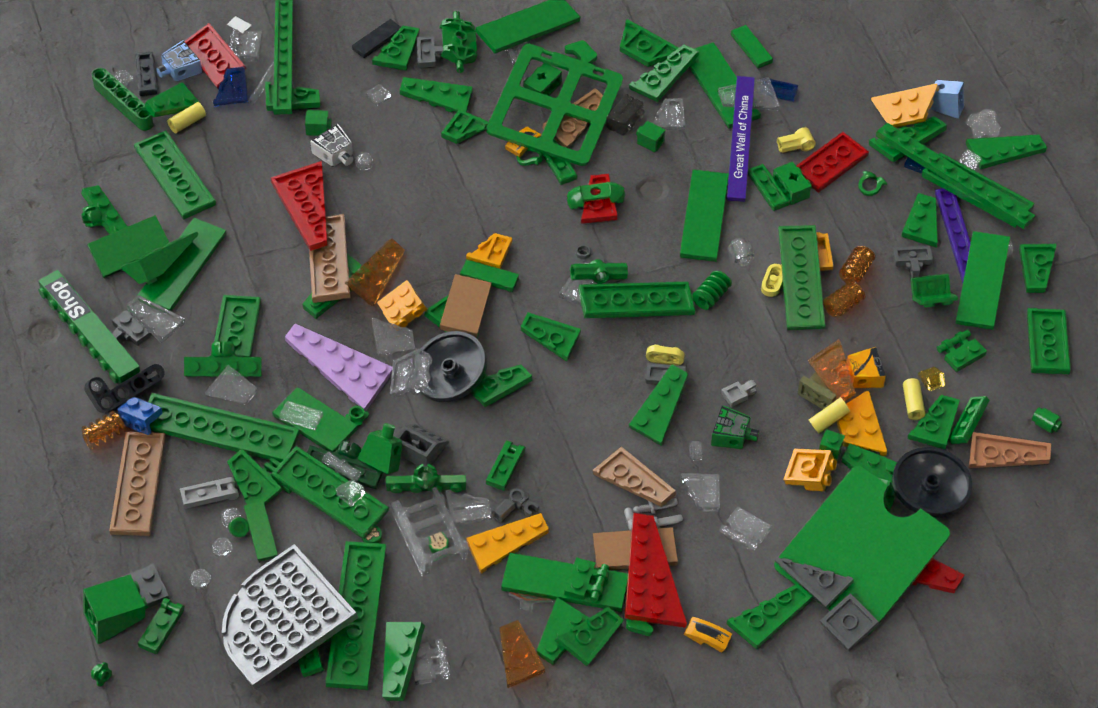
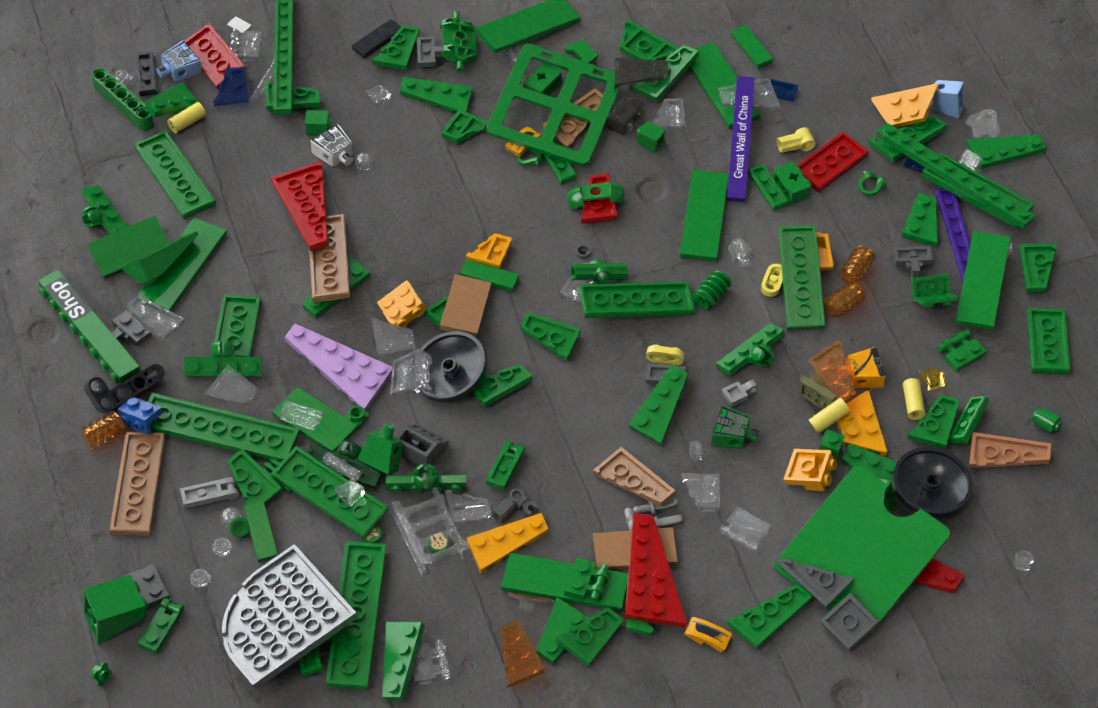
(375, 273): clear orange wing -> none
(638, 70): none -> clear smoke wing
(754, 351): none -> green plate
(1023, 560): none -> clear tile

